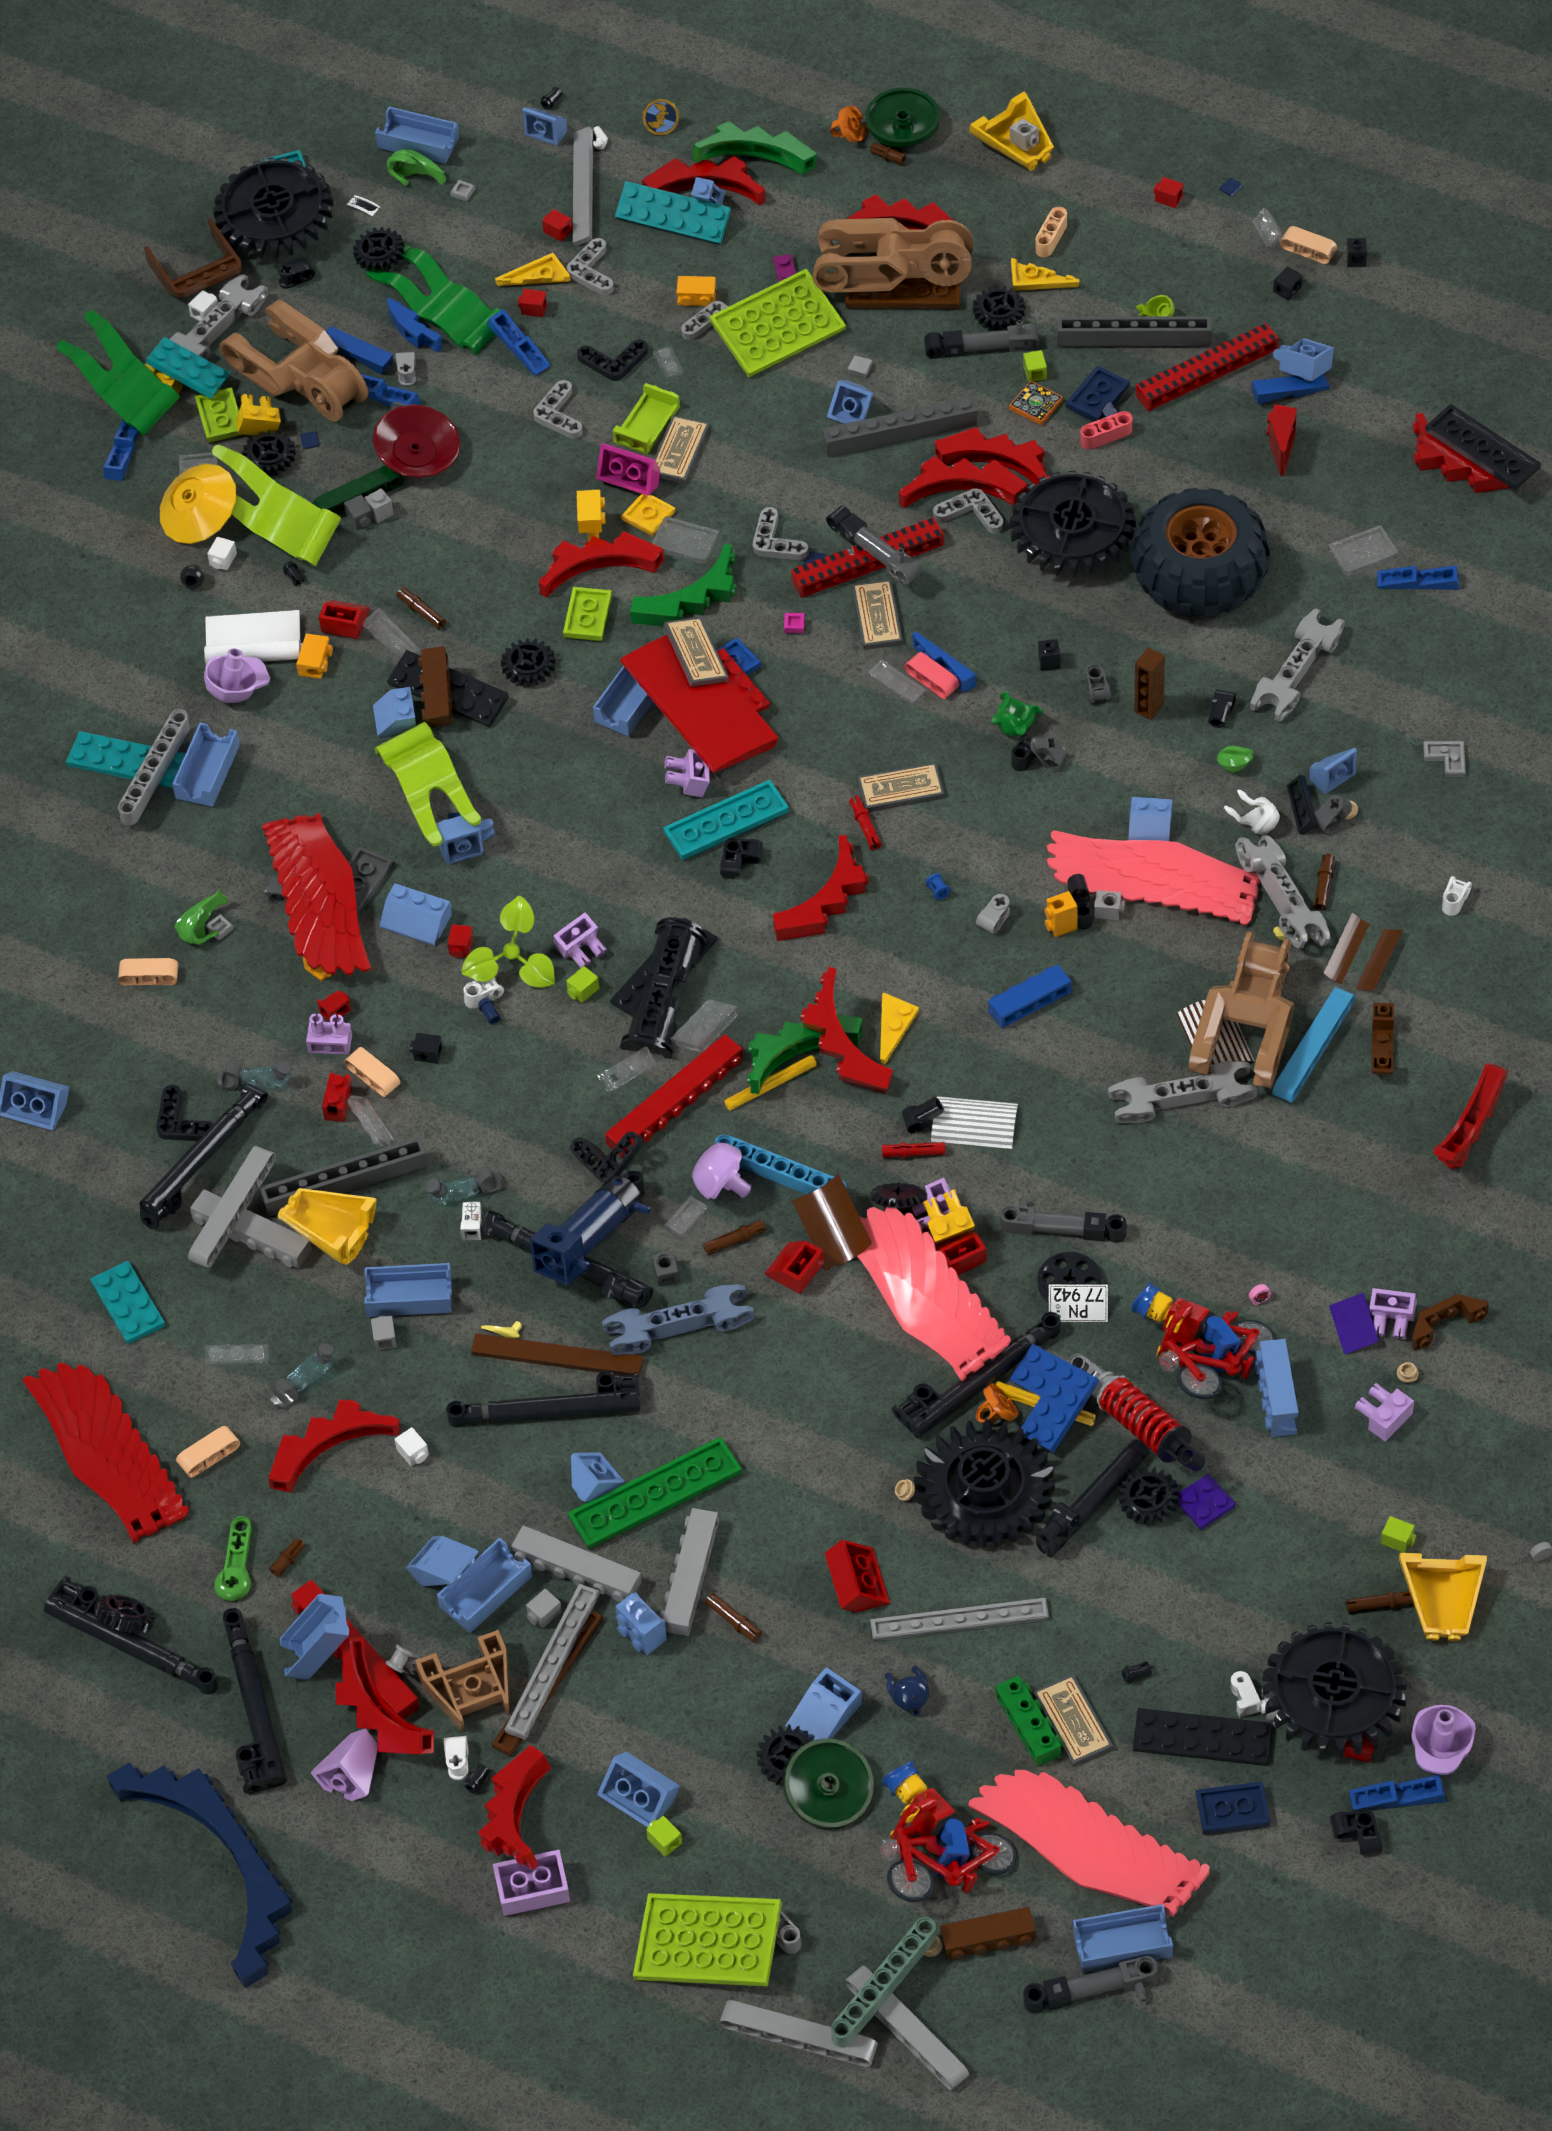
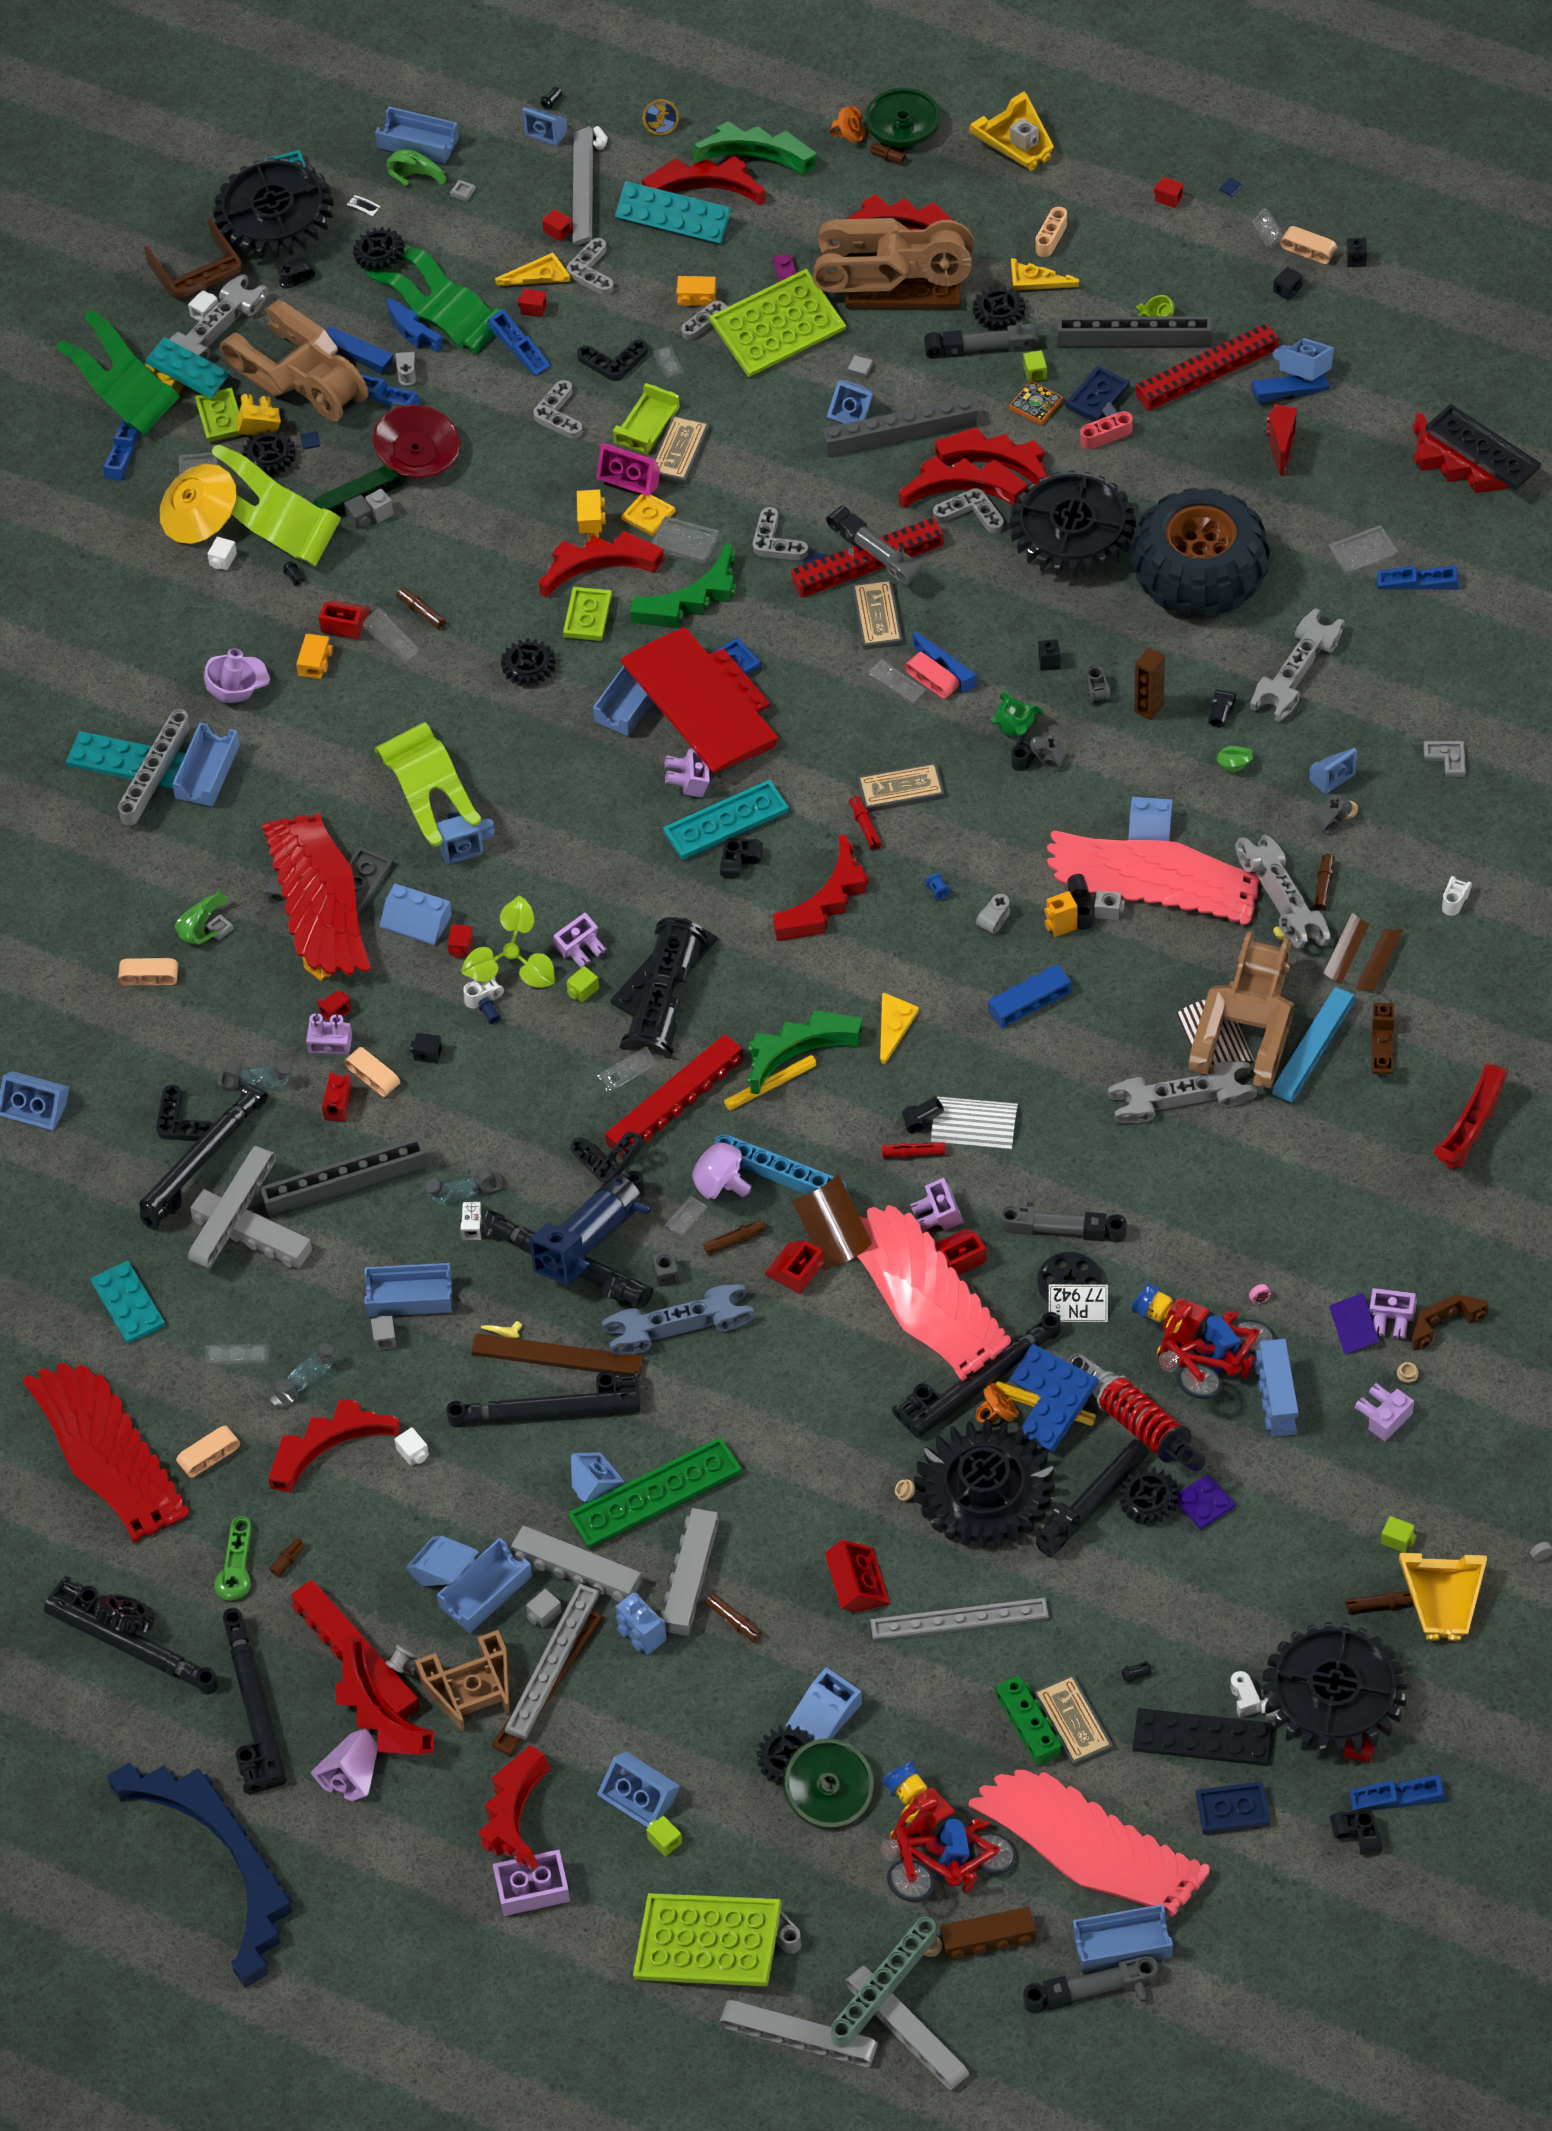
(192, 576): black piece -> none
(258, 635): white door -> none
(315, 1635): medium blue brick -> none
(330, 1221): yellow cone -> none
(370, 1121): clear plate -> none
(394, 712): medium blue slope -> none
(436, 687): reddish brown brick -> none
(457, 1756): white piece -> none
(468, 695): black plate -> none
(474, 1783): black pin -> none
(695, 651): tile -> none
(703, 191): medium blue window -> none
(705, 1025): clear plate -> none
(794, 623): dark pink plate -> none
(855, 1067): red arch -> none
(898, 1195): black gear -> none
(904, 1689): dark blue hair -> none
(950, 1225): yellow brick -> none
(1262, 819): white hair -> none
(1301, 804): black tile -> none
(1442, 1738): lavender piece -> none

